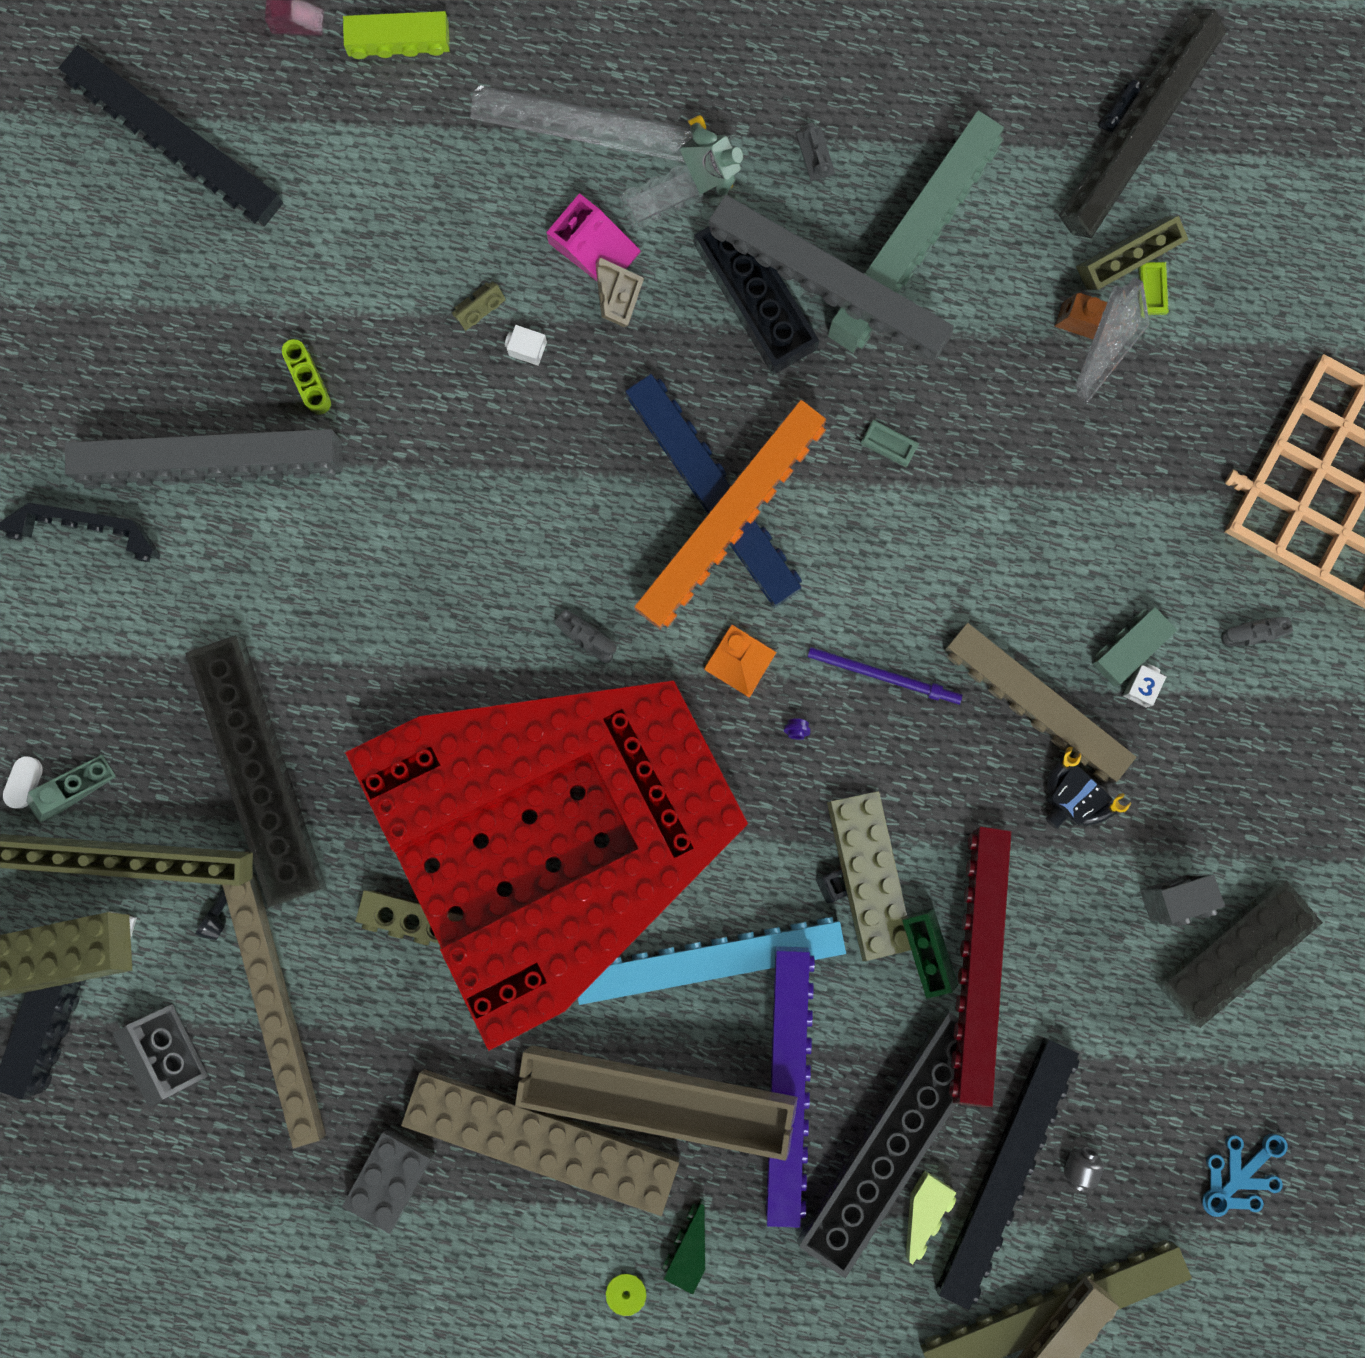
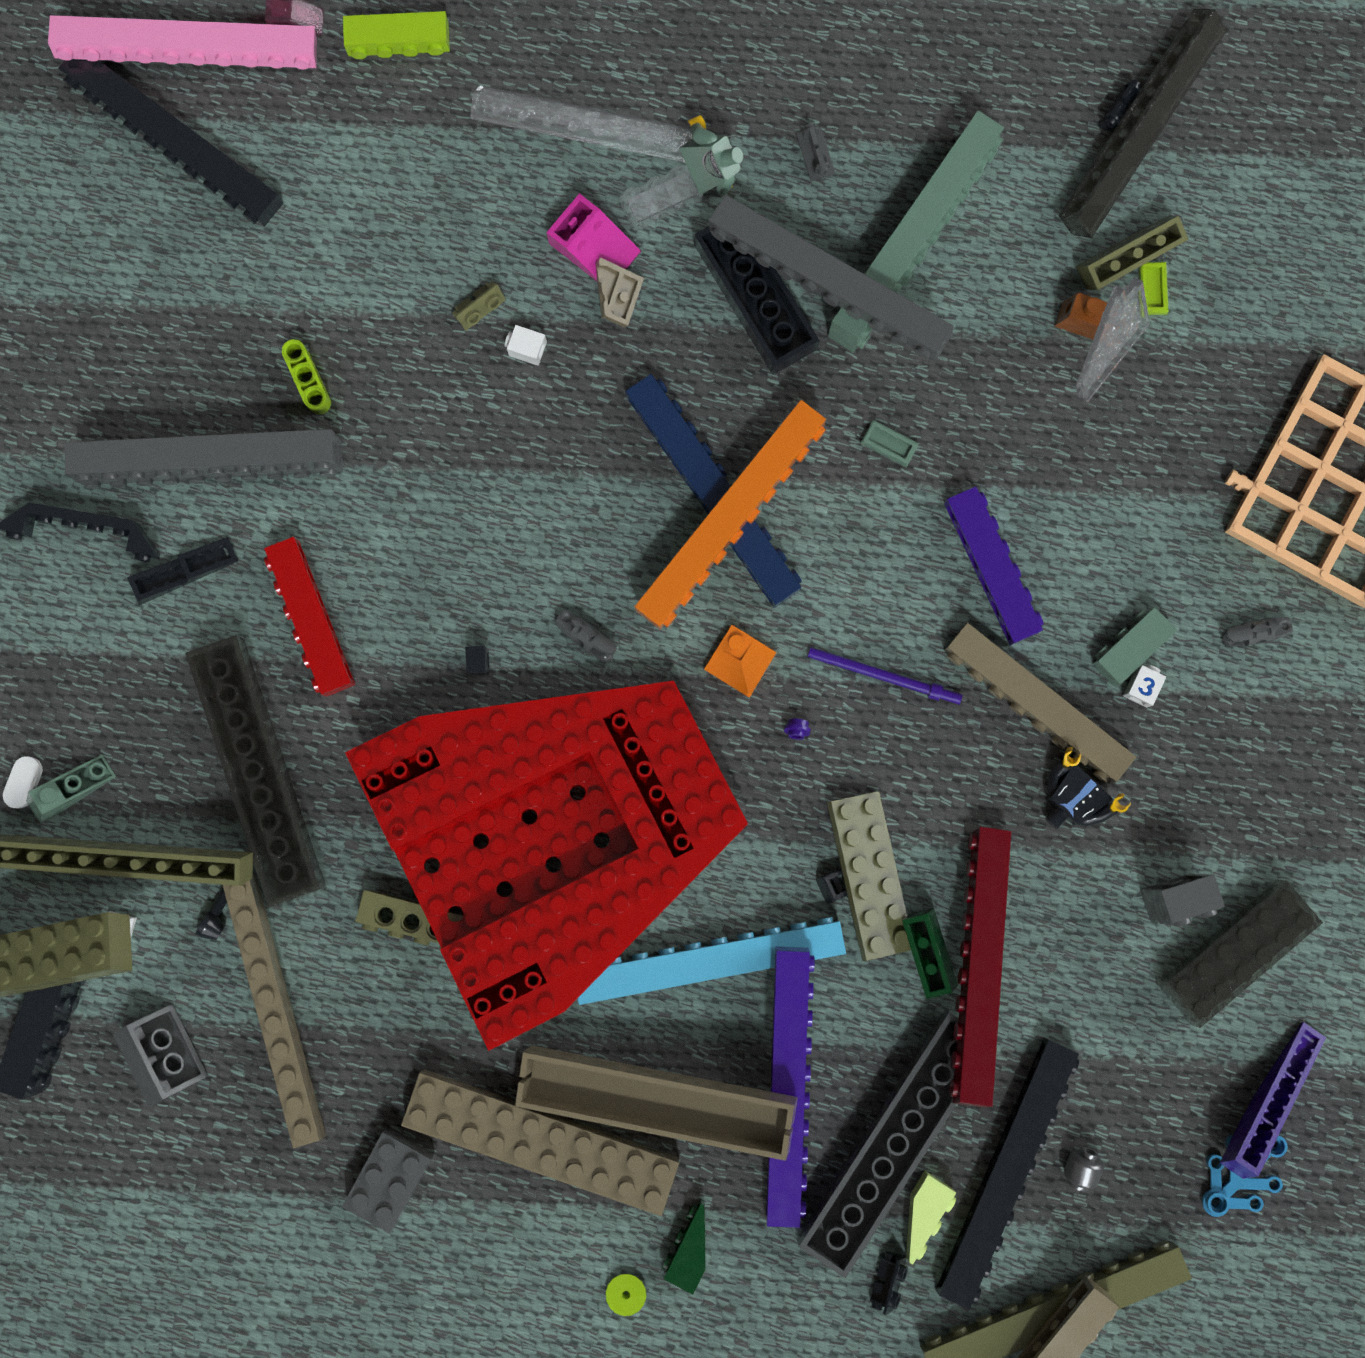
(181, 571): none -> black slope
(182, 42): none -> bright pink brick
(309, 617): none -> red brick
(477, 660): none -> black slope
(887, 1294): none -> black hinge
(993, 566): none -> dark purple brick
(1272, 1104): none -> dark purple slope

